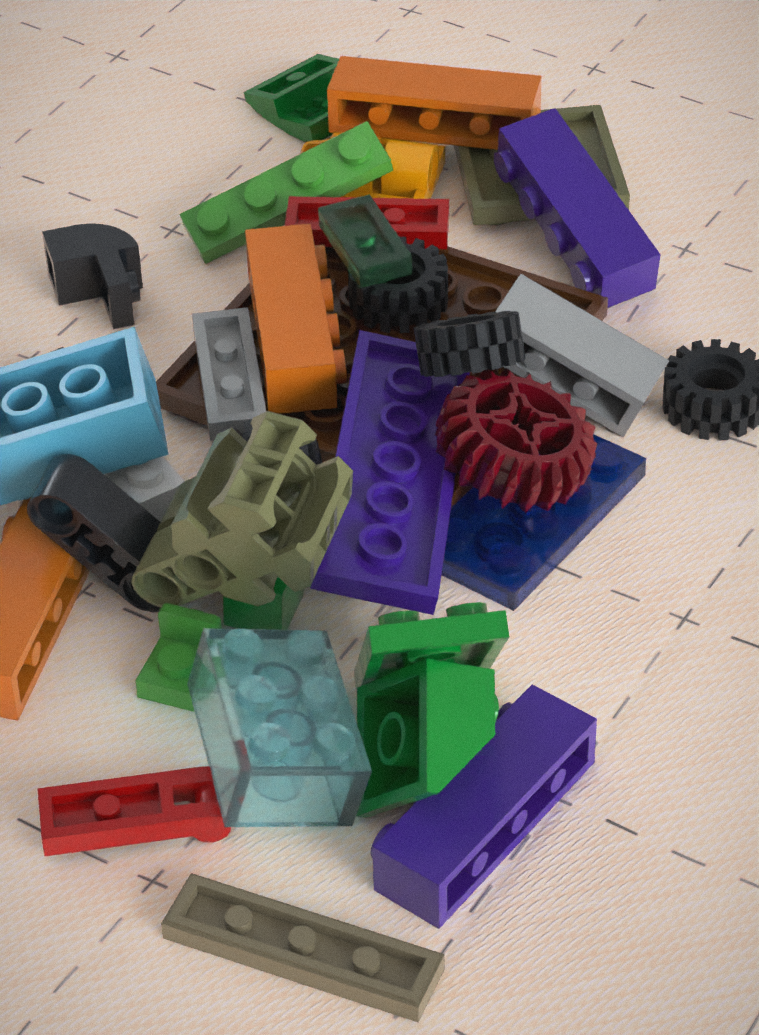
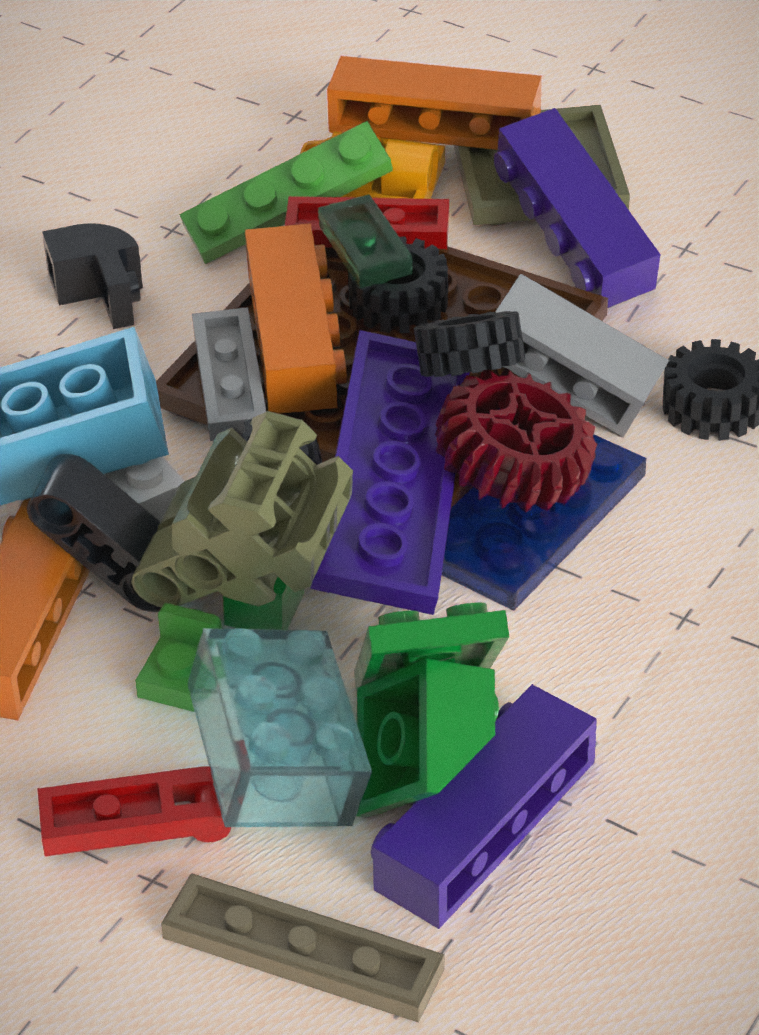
(297, 98): green slope -> none

